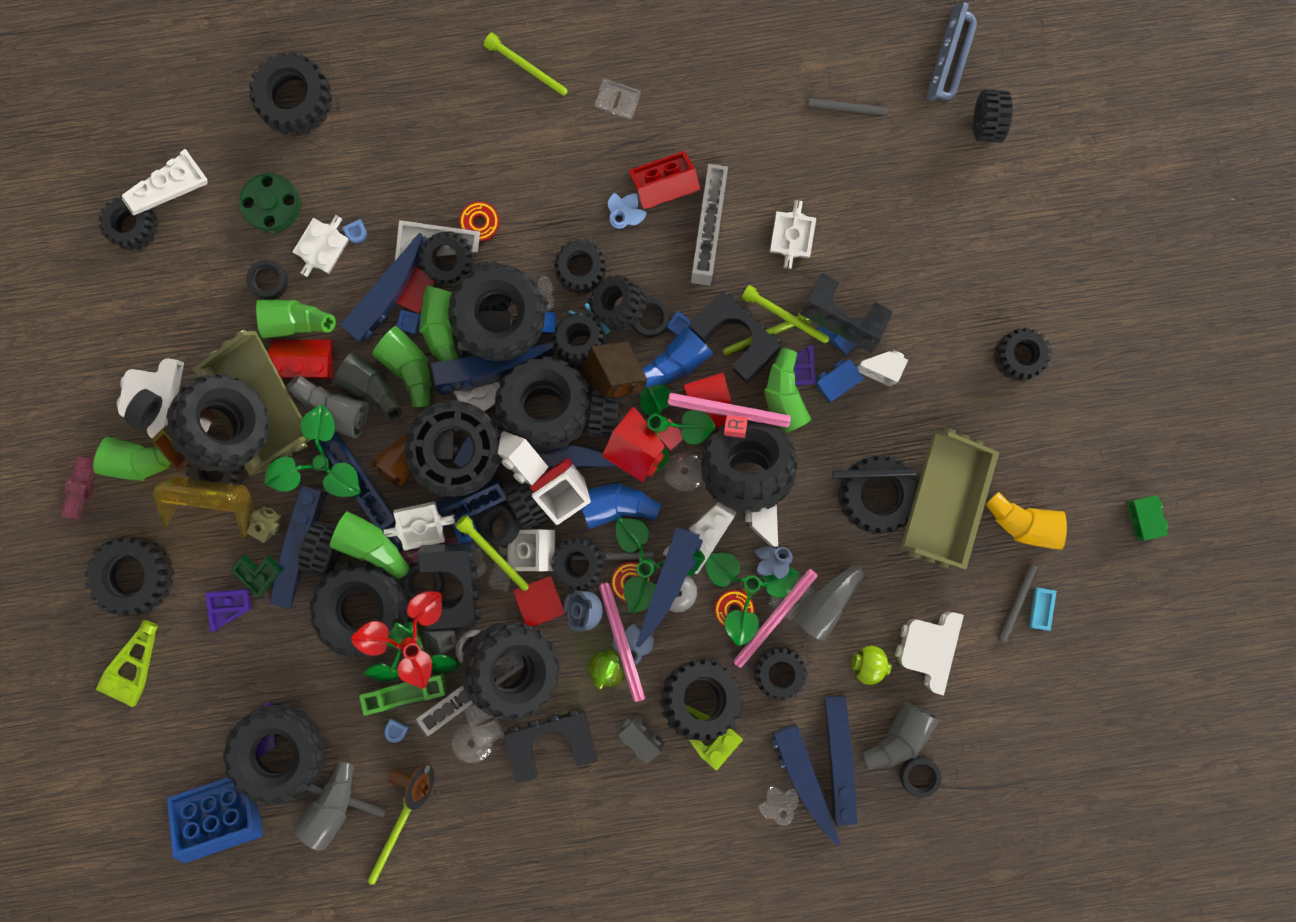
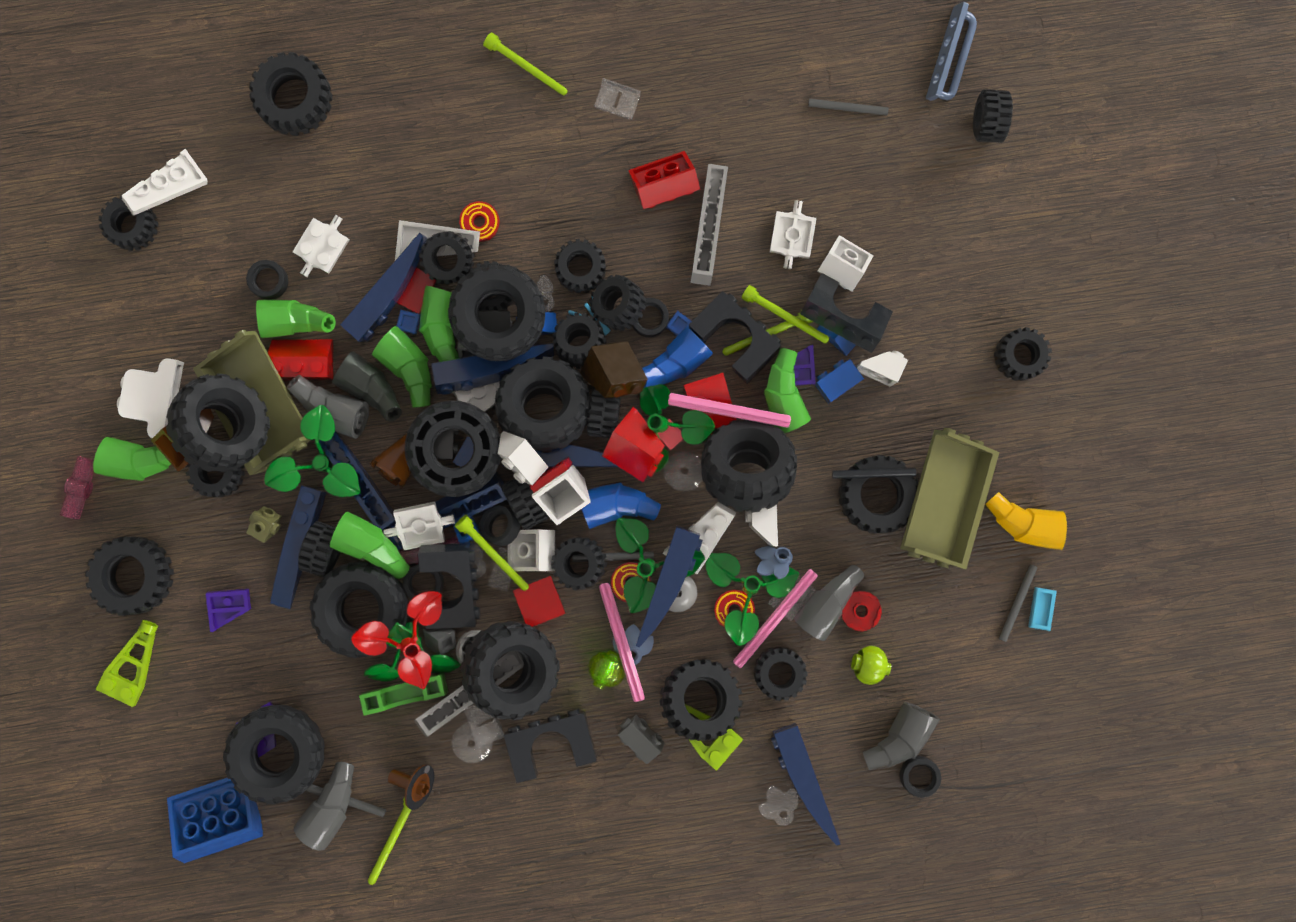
(143, 409): black tyre -> none
(204, 495): clear yellow windscreen -> none
(257, 578): dark green tile -> none
(270, 202): dark green piece -> none
(355, 231): medium blue tile -> none
(395, 730): medium blue tile -> none
(583, 610): sand blue cylinder -> none
(625, 208): light blue plate -> none
(735, 426): coral tile -> none
(840, 761): dark blue slope -> none
(845, 263): none -> white slope
(872, 615): none -> red tile
(930, 648): white brick -> none
(1147, 518): green brick -> none

